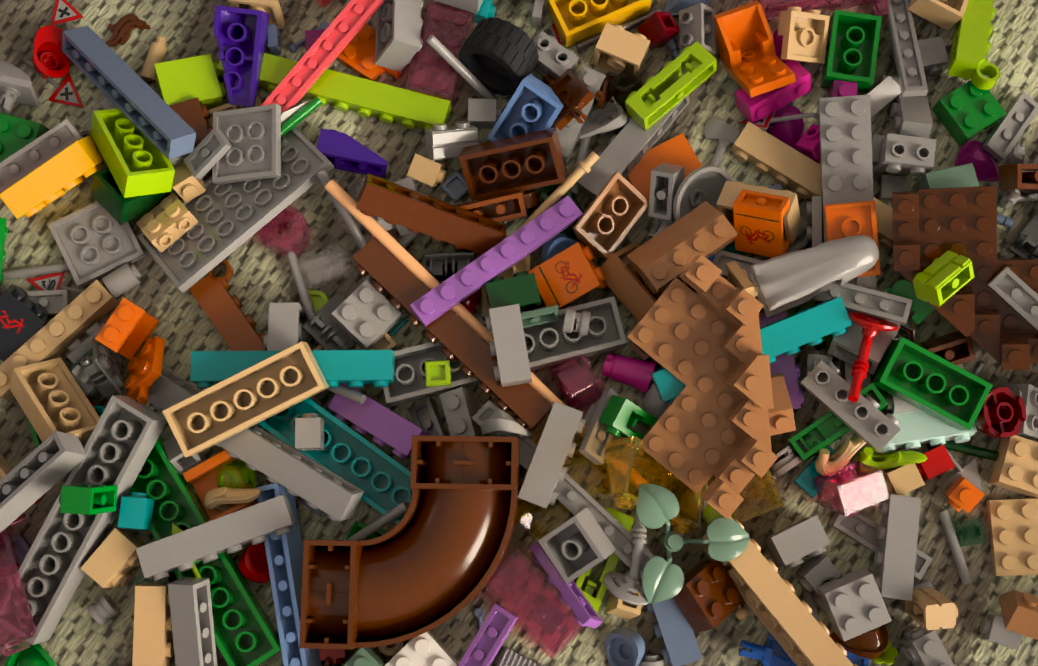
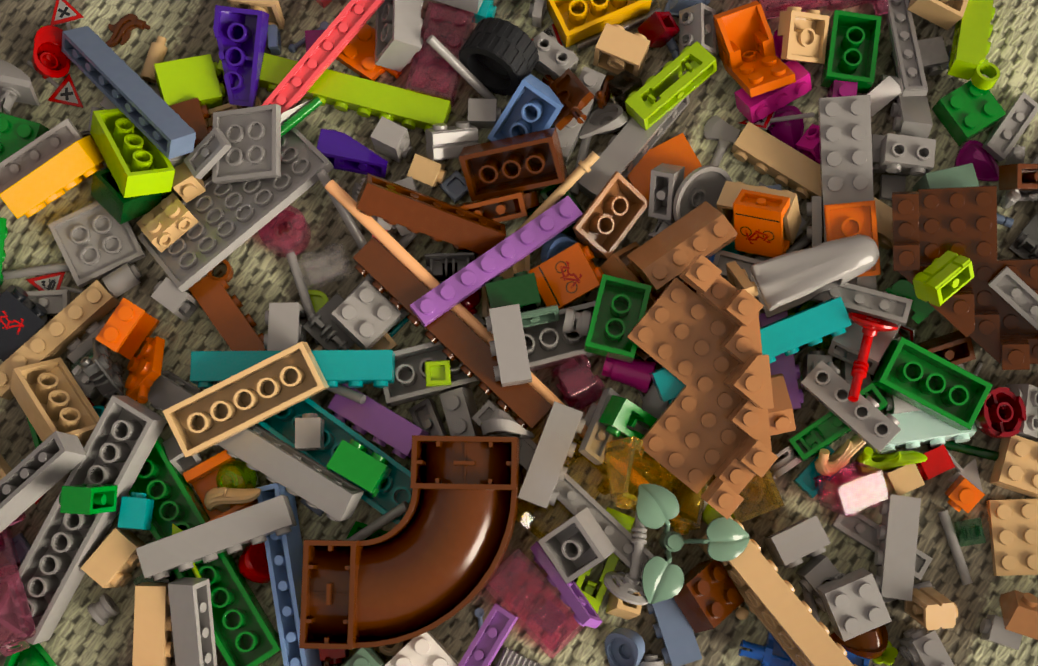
(179, 303): none -> light grey brick
(359, 467): none -> green brick
(391, 140): none -> light grey brick
(616, 312): none -> green brick

